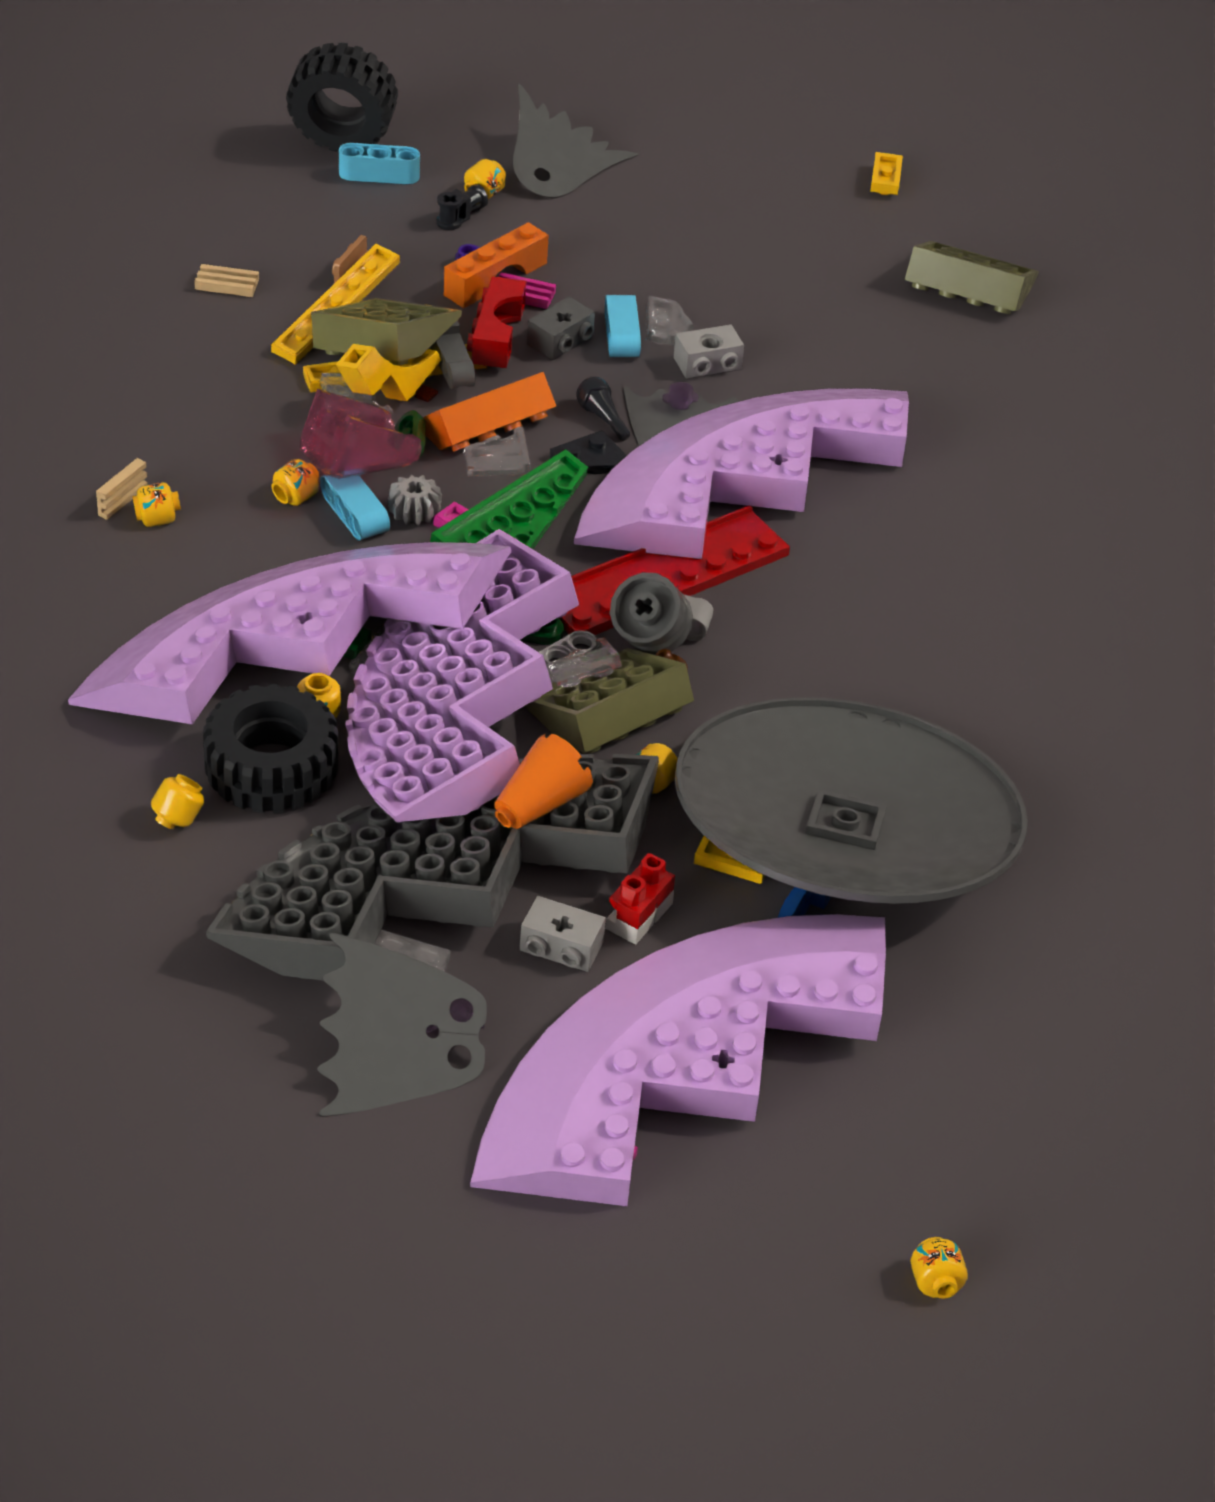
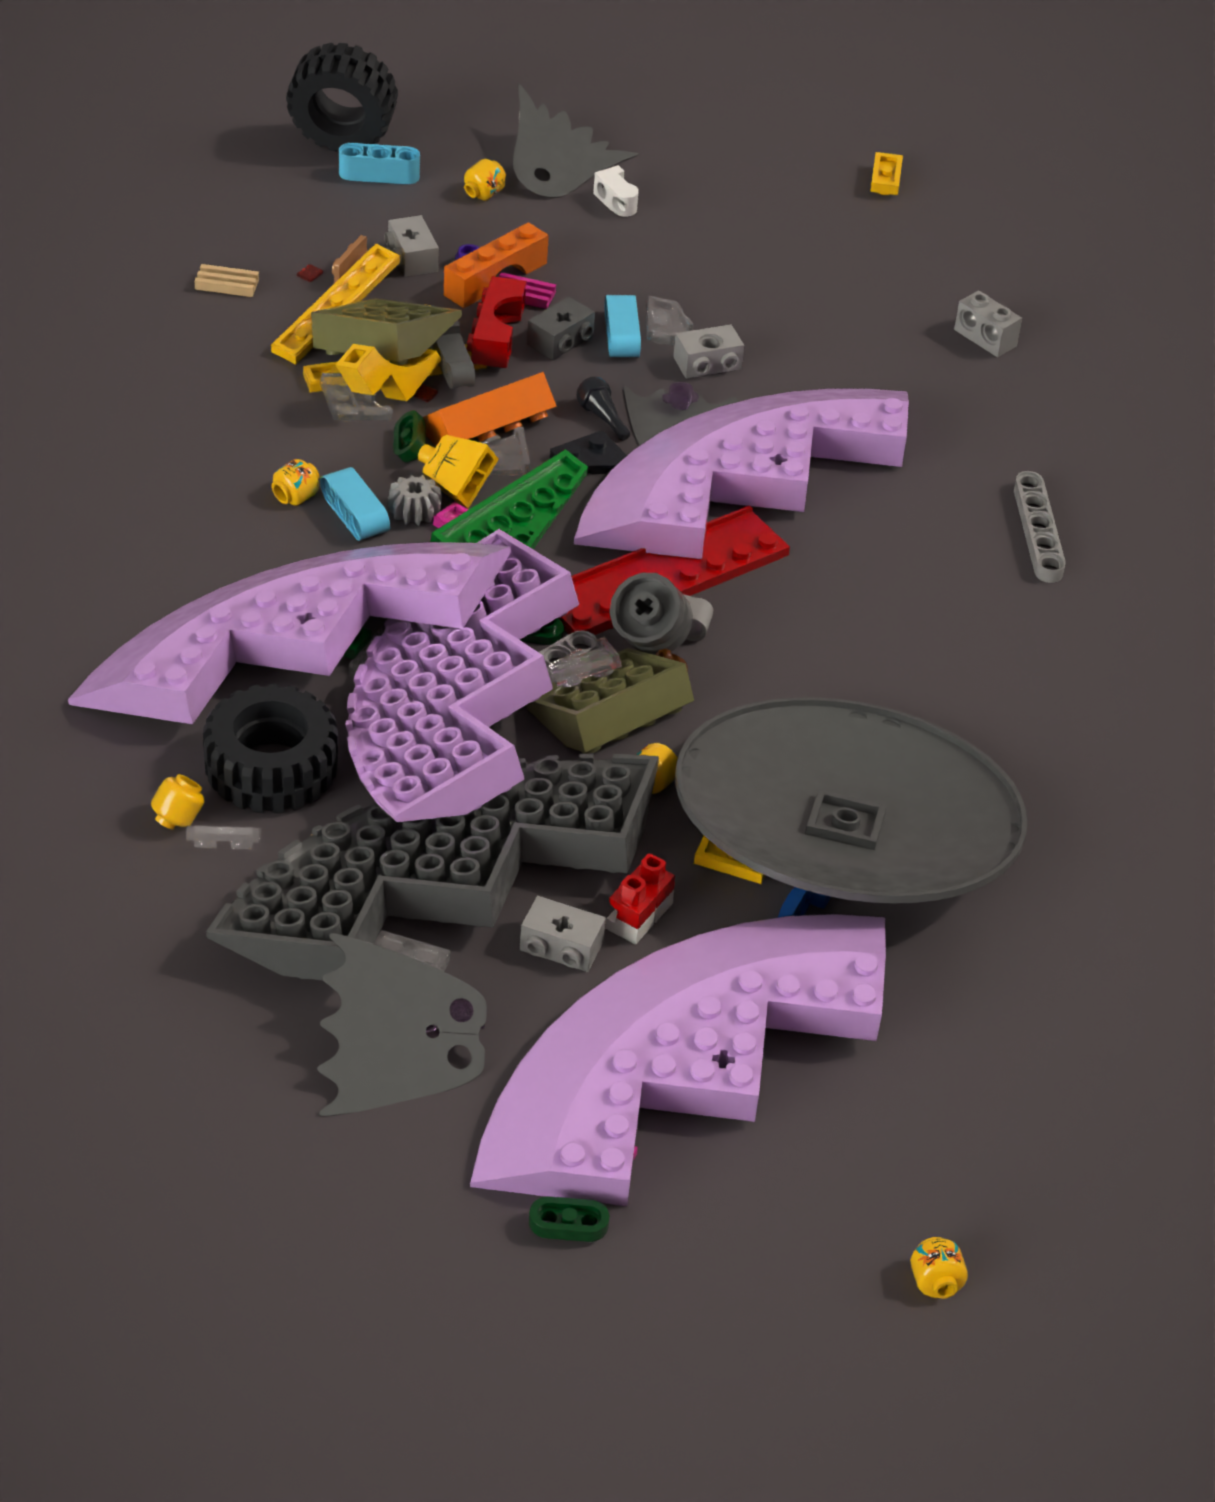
(121, 488): tan tile -> none
(156, 504): yellow head -> none
(207, 836): none -> clear plate
(310, 273): none -> clear red window
(324, 689): yellow head -> none
(354, 438): clear pink windscreen -> none
(414, 244): none -> light grey brick
(456, 206): black connector -> none
(458, 467): none -> yellow torso
(542, 782): orange cone -> none
(569, 1219): none -> dark green plate
(616, 193): none -> white leg
(970, 276): olive slope -> none
(988, 323): none -> light grey brick
(1035, 535): none -> light grey beam

